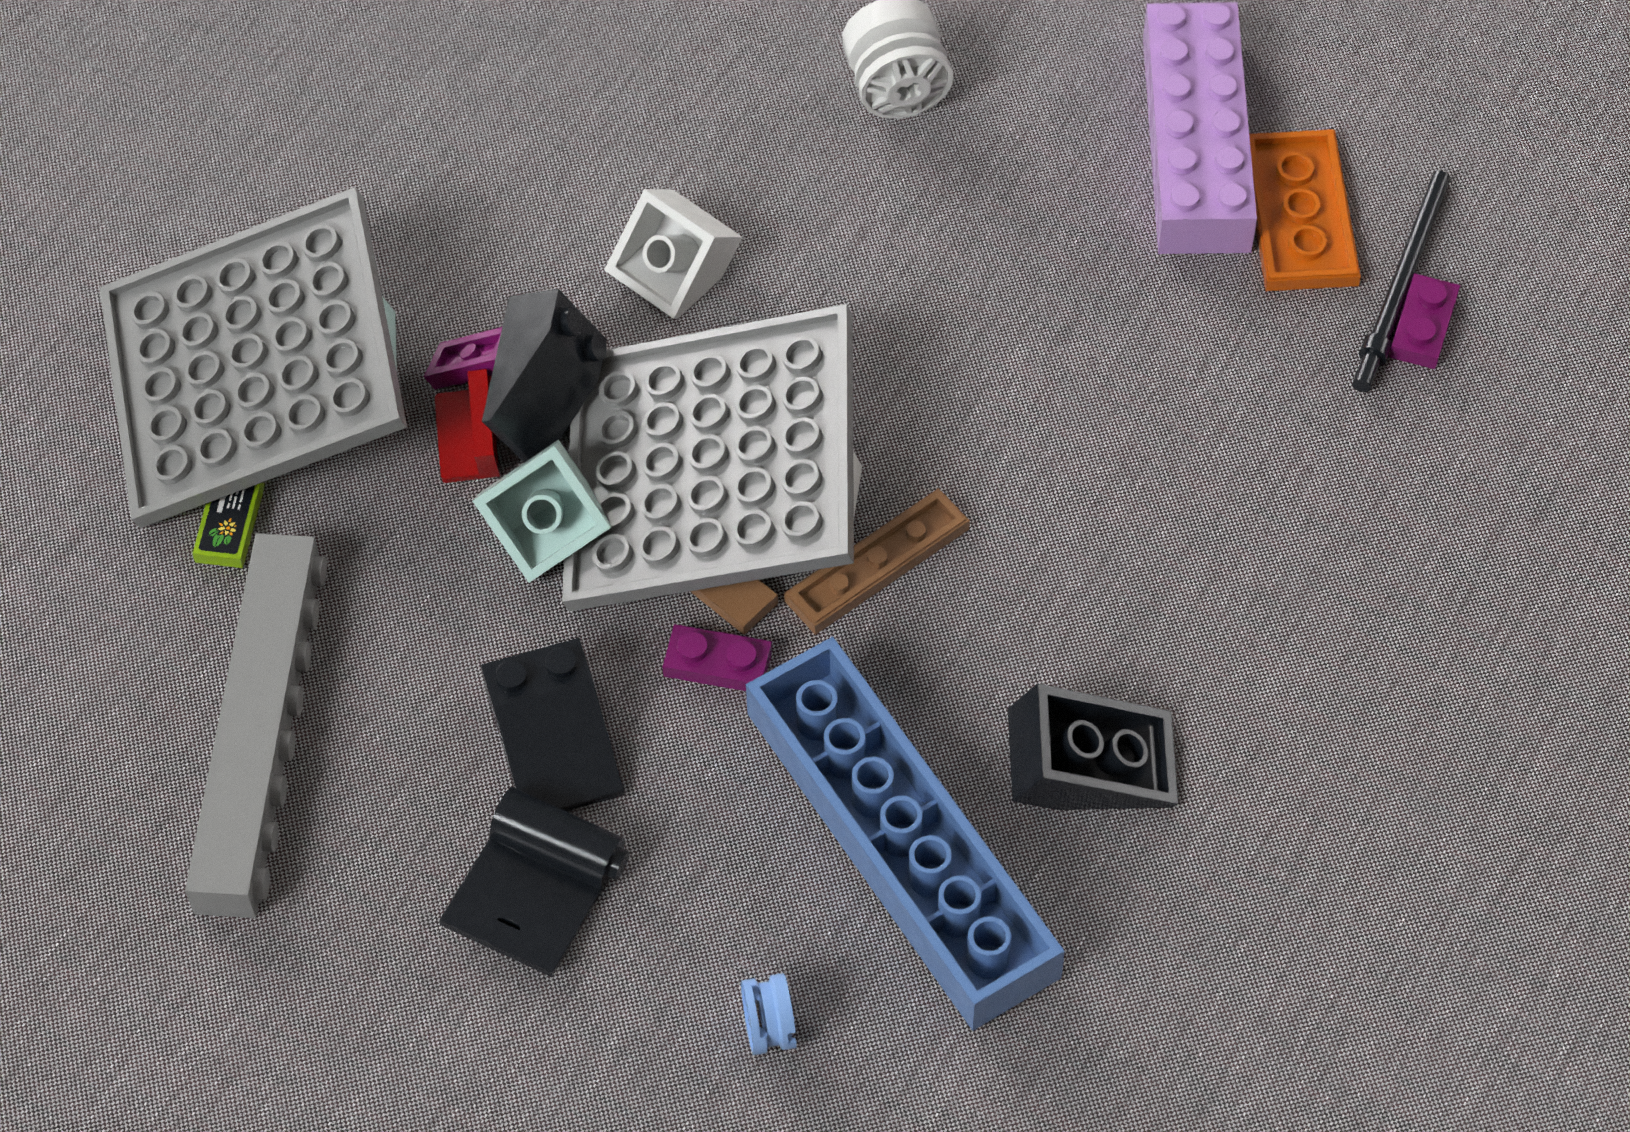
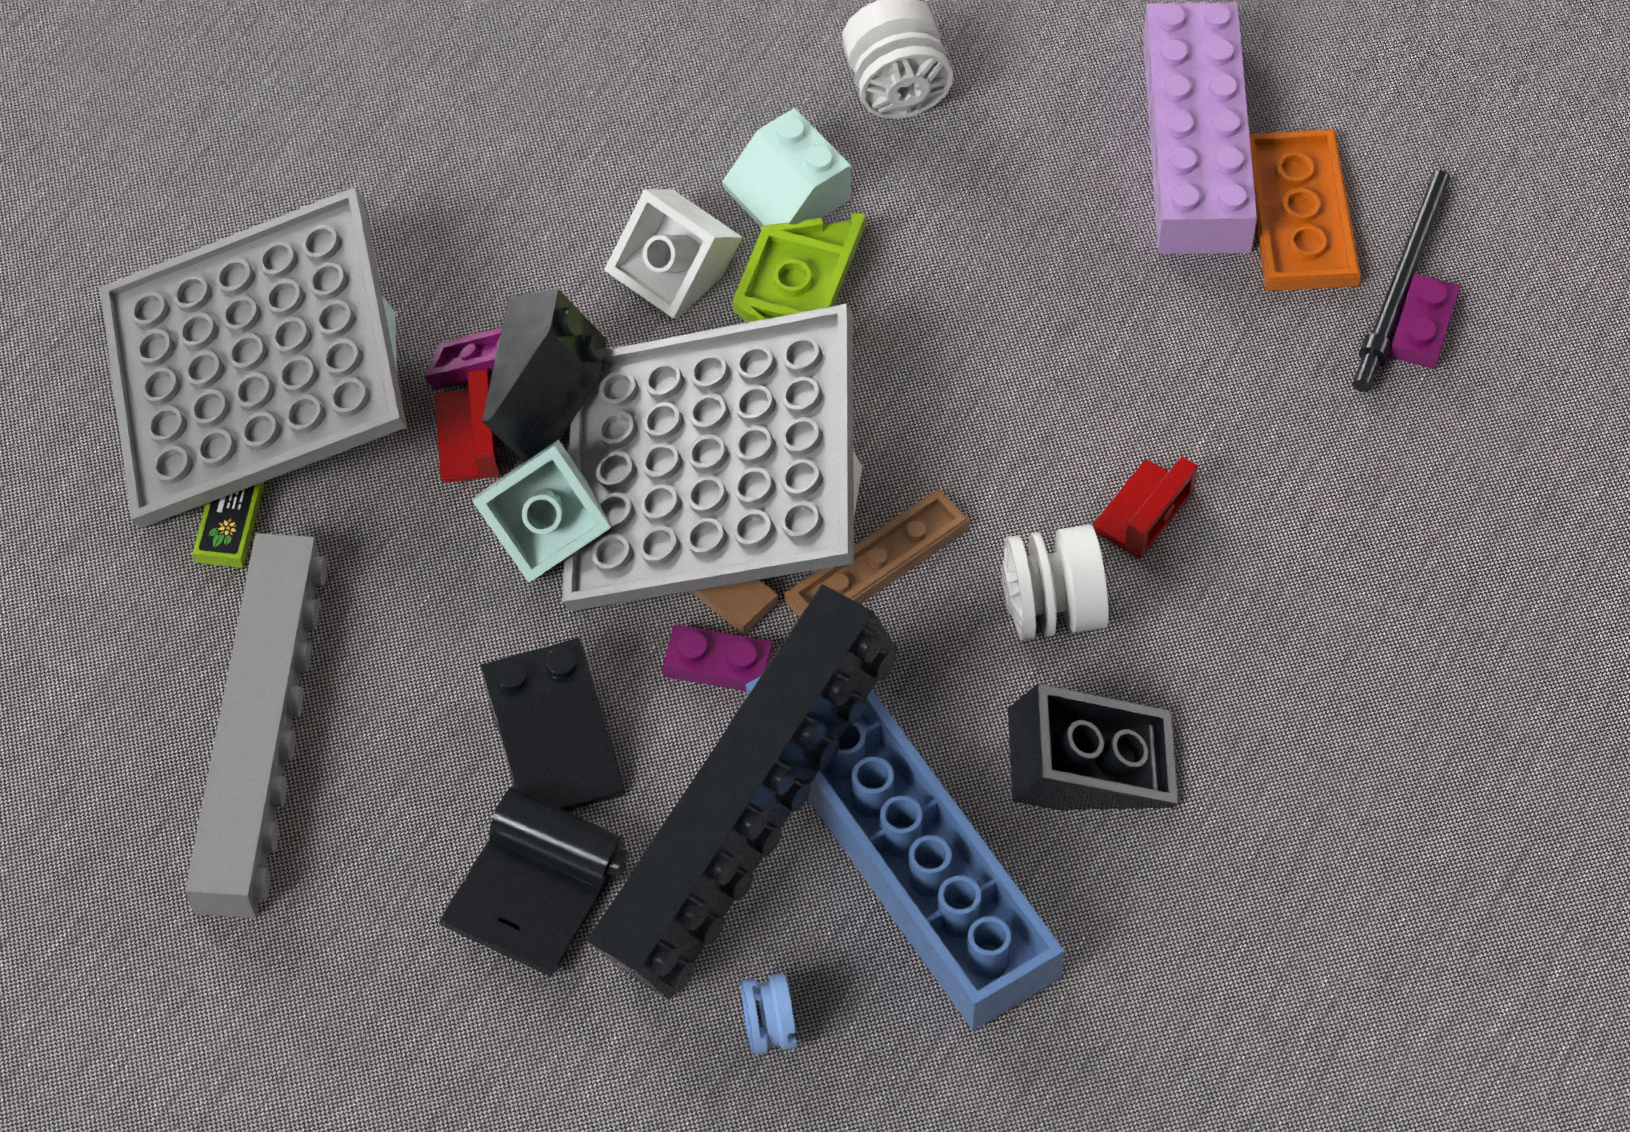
(745, 793): none -> black brick
(789, 173): none -> light aqua slope
(797, 267): none -> lime wing
(1055, 582): none -> white wheel
(1146, 505): none -> red panel

